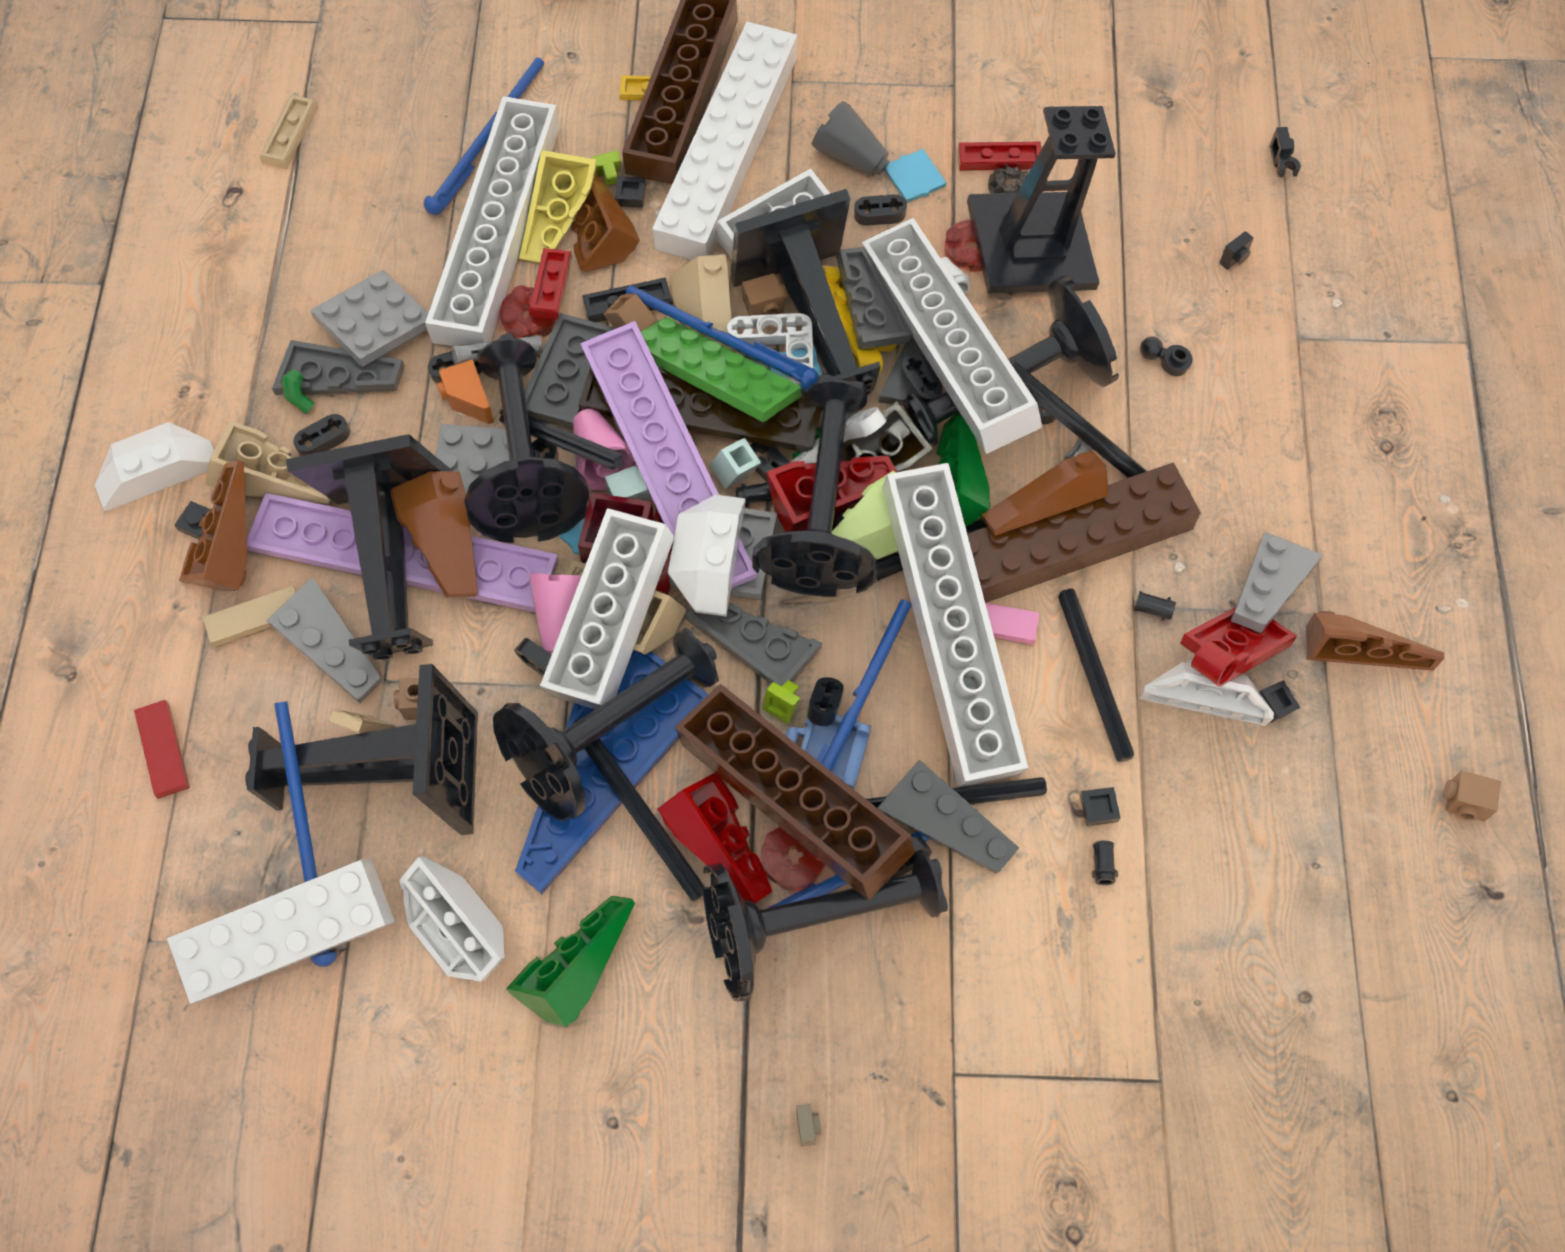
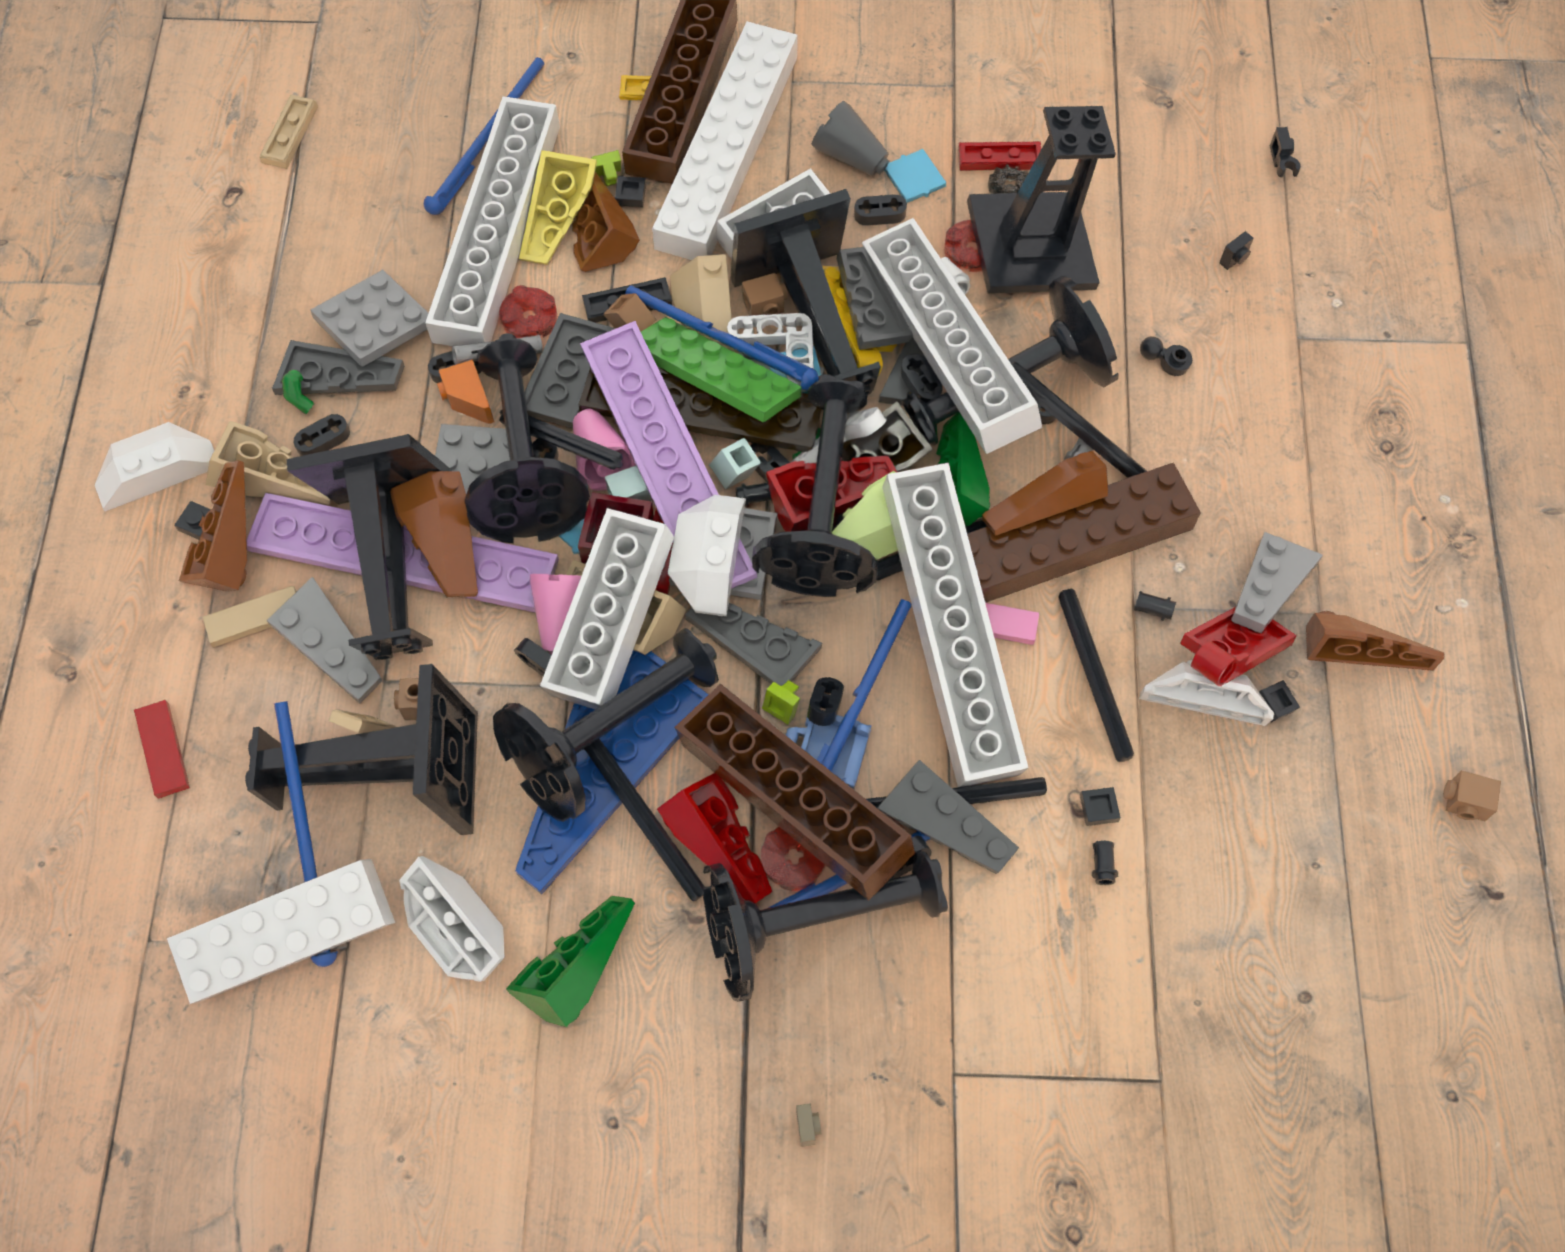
(550, 283): red tile -> none

